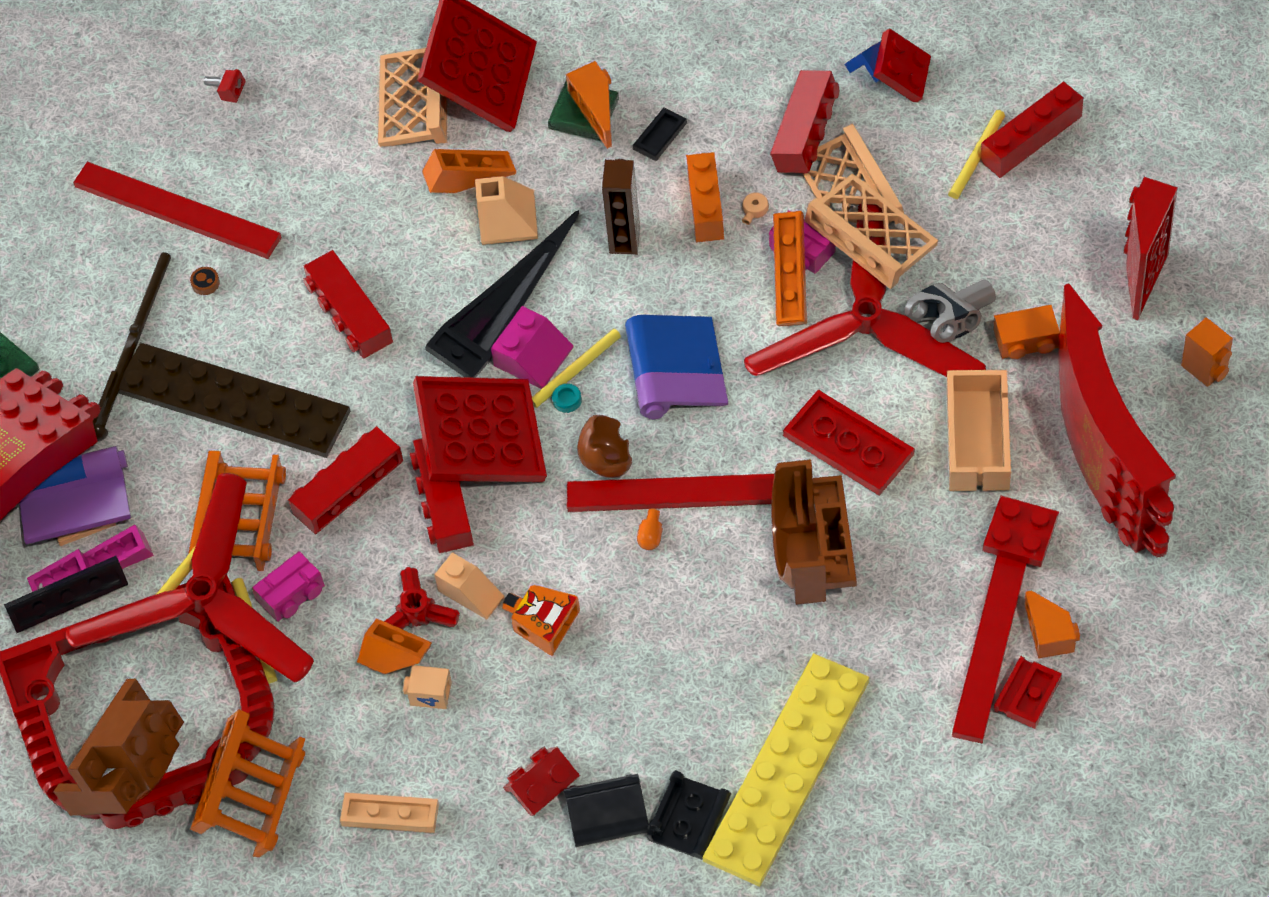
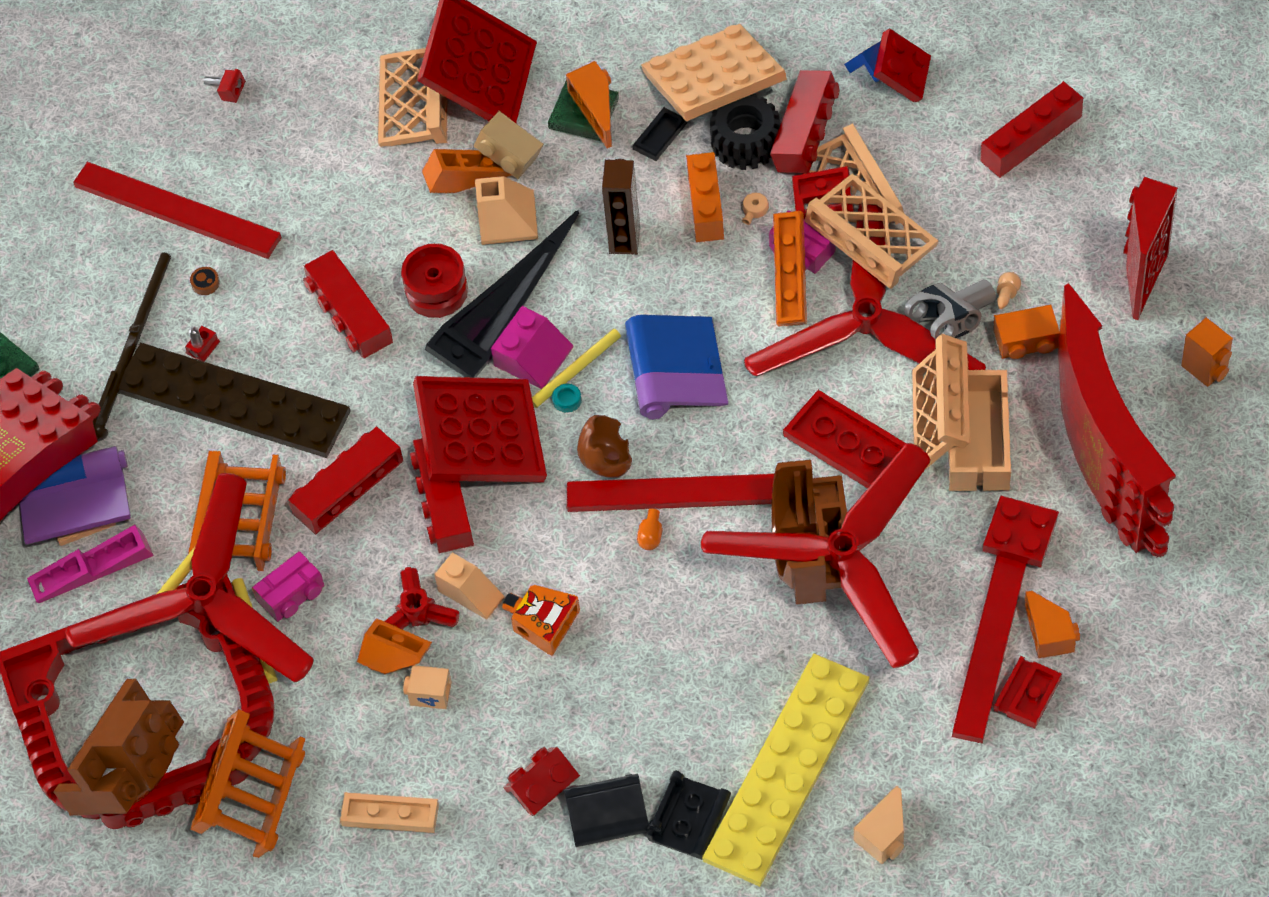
(66, 594): black tile -> none
(202, 343): none -> red piece
(434, 280): none -> red wheel
(508, 145): none -> tan brick
(713, 72): none -> light nougat plate
(744, 148): none -> black tyre
(818, 184): none -> red plate
(857, 574): none -> red piece
(882, 828): none -> light nougat slope
(951, 394): none -> light nougat fence
(975, 156): light yellow bar -> none
(1007, 288): none -> light nougat bar

